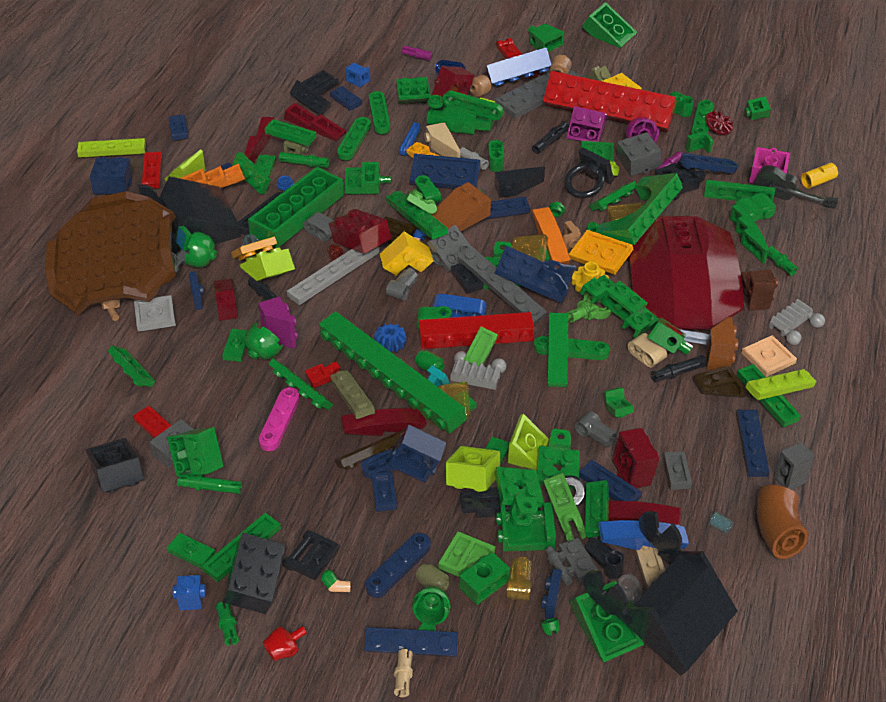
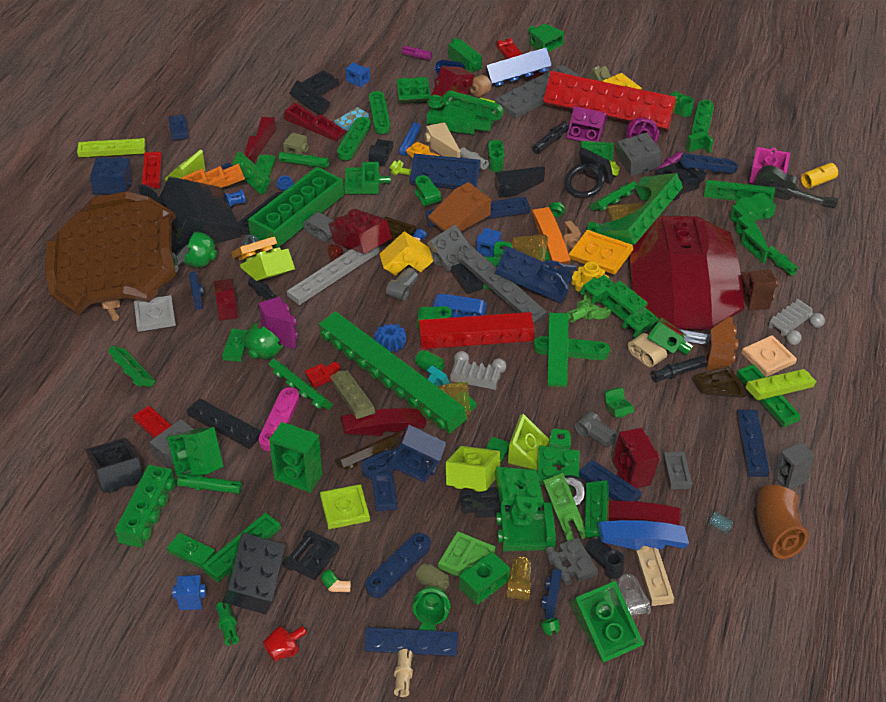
(145, 506): none -> green brick
(183, 238): green tile -> none
(224, 423): none -> black plate
(235, 198): none -> blue bush
(290, 132): green plate -> none
(296, 457): none -> green brick
(344, 506): none -> lime tile
(346, 98): dark blue plate -> none
(348, 119): none -> medium azure tile
(380, 151): none -> black plate
(396, 167): none -> lime plate
(416, 198): bright green plate -> none
(416, 215): green plate -> none
(463, 53): none -> green brick
(481, 346): bright green tile -> none
(486, 242): none -> blue brick
(561, 64): medium nougat head -> none
(609, 26): green slope -> none
(680, 609): black piece -> none
(719, 121): dark red wheel -> none
(757, 108): green brick -> none

